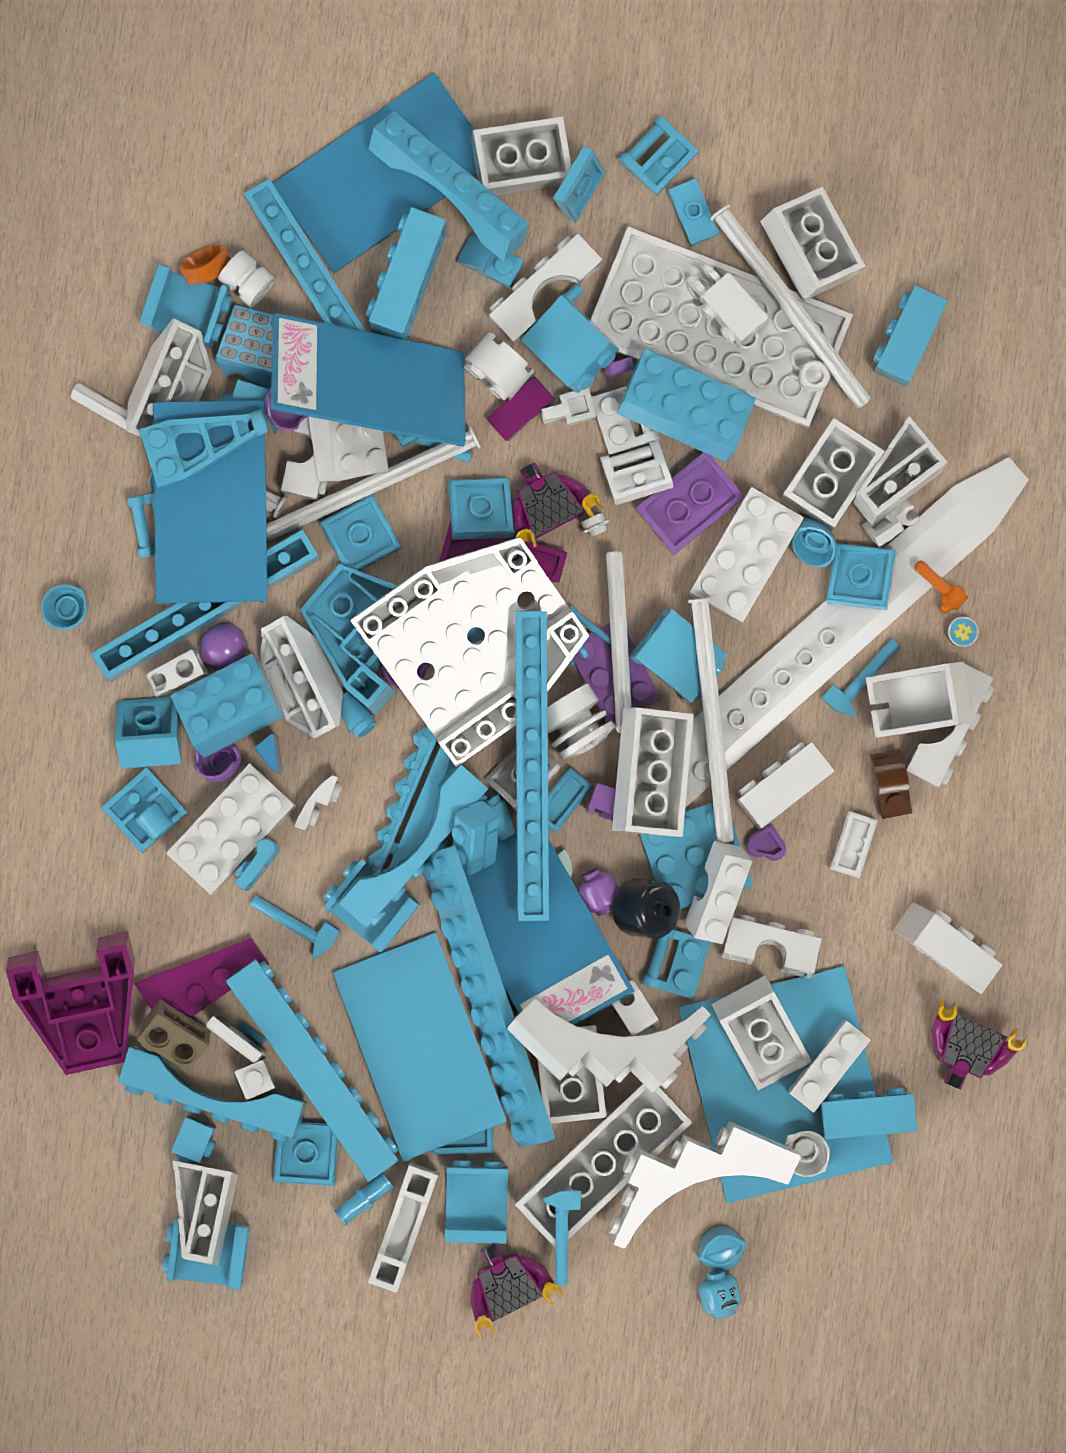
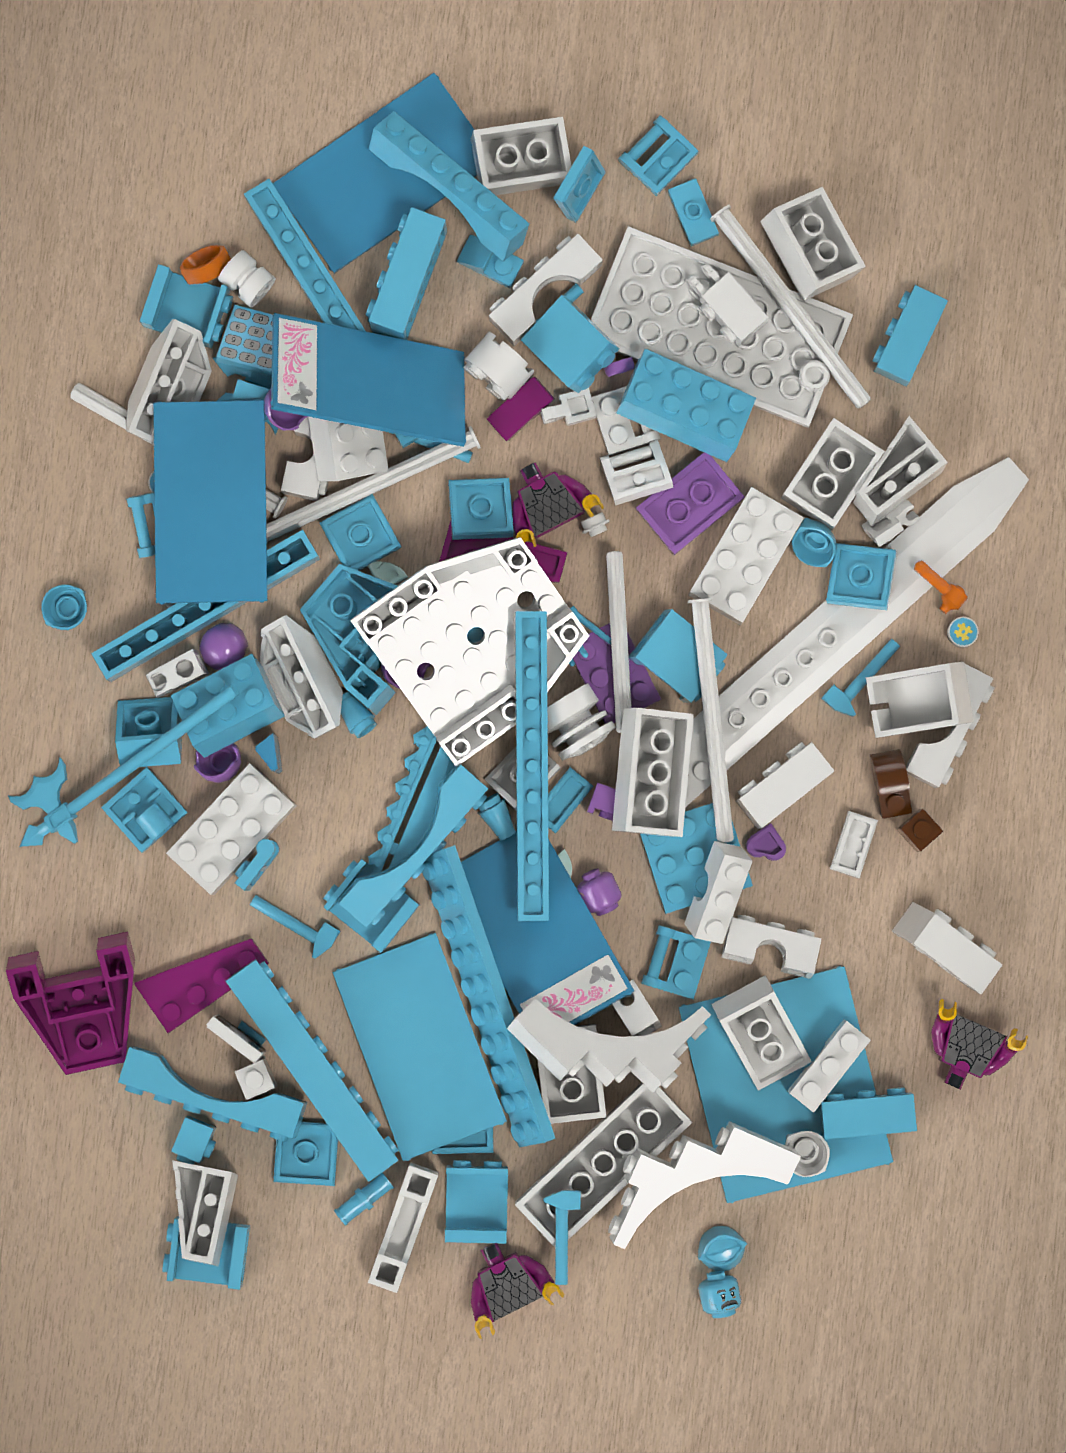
(46, 790): none -> medium azure piece
(164, 453): medium azure plate -> none
(178, 1030): dark tan brick -> none
(324, 794): white slope -> none
(387, 572): none -> light aqua tile
(476, 836): medium azure brick -> none
(646, 908): black head -> none
(920, 830): none -> reddish brown brick

